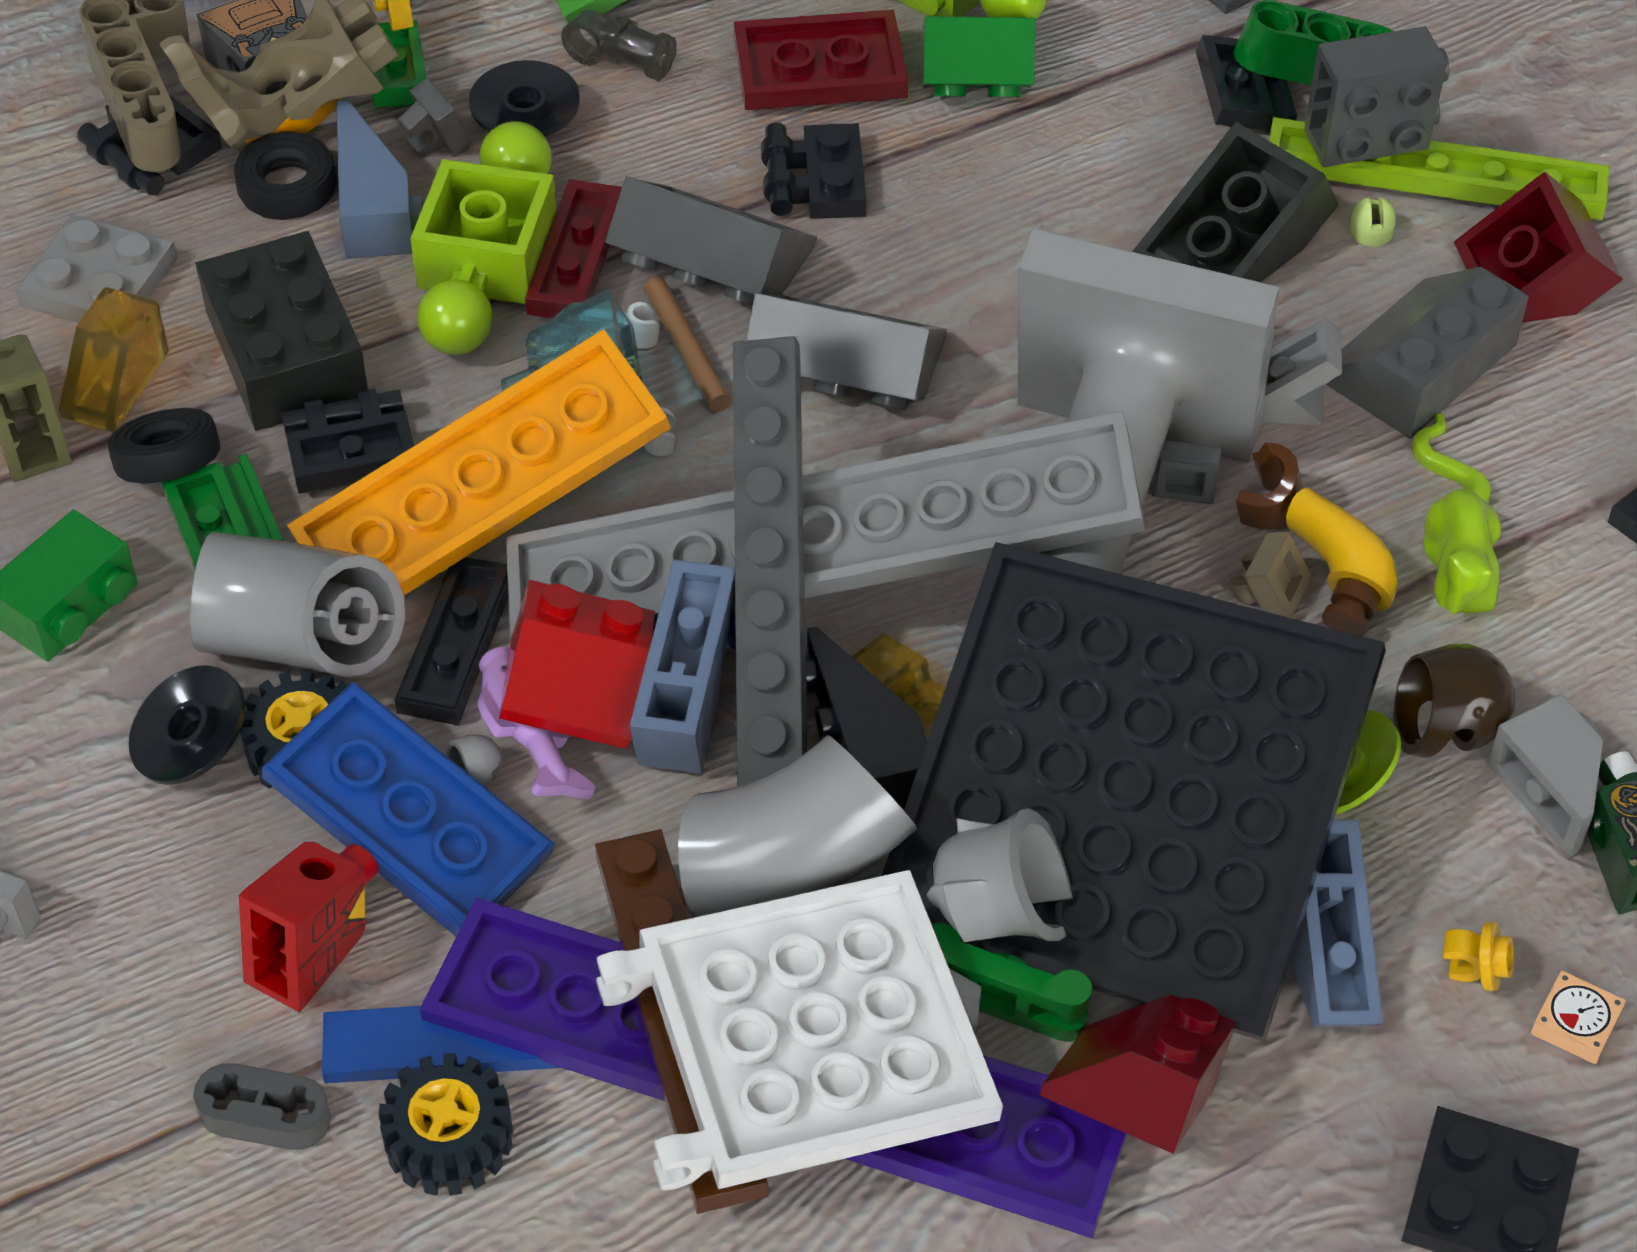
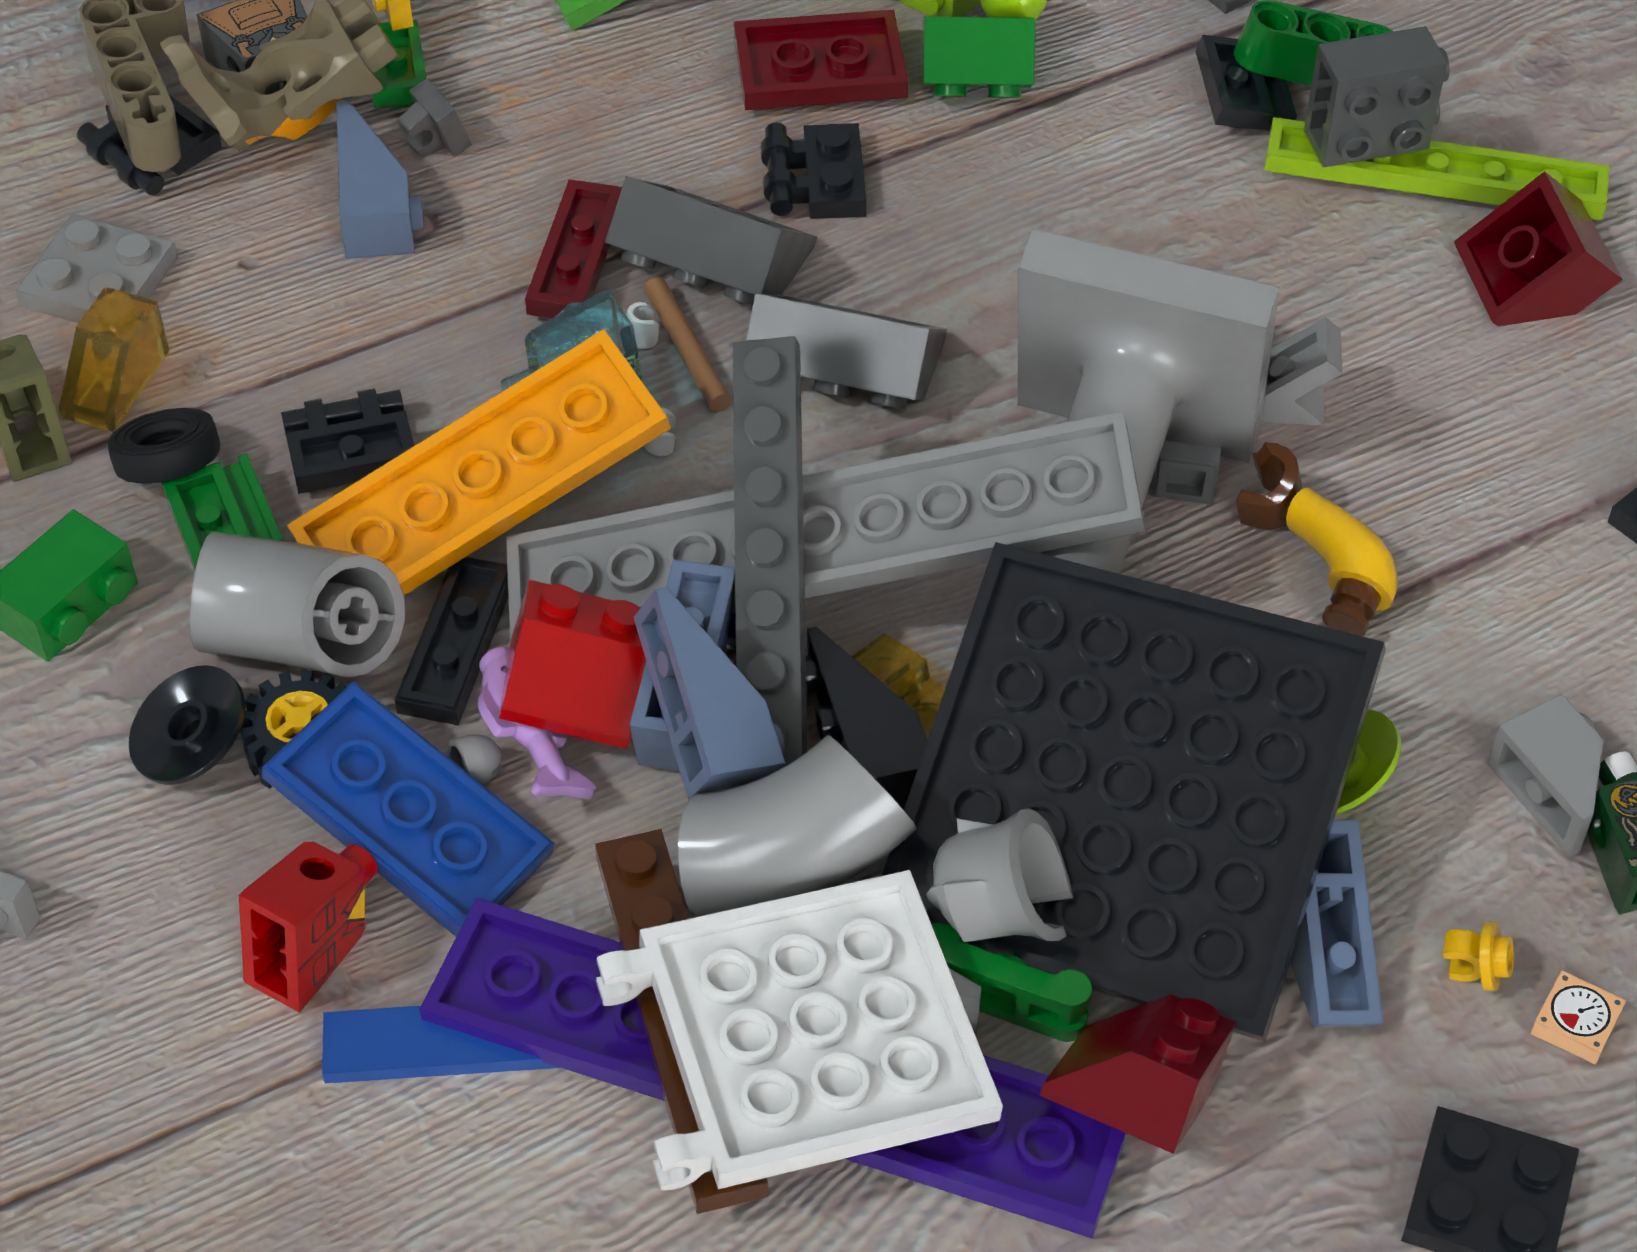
(260, 1111): dark grey beam -> none
(281, 327): pearl dark grey brick -> none
(289, 199): black tyre -> none
(436, 1100): black wheel -> none
(482, 235): lime brick -> none
(525, 93): black dish -> none
(619, 43): clear smoke connector -> none
(708, 706): none -> sand blue slope
(1243, 210): pearl dark grey slope -> none
(1273, 576): dark tan tile -> none
(1361, 224): yellowish green hinge -> none
(1431, 347): dark grey slope -> none
(1460, 531): lime animal -> none
(1468, 698): dark brown helmet -> none

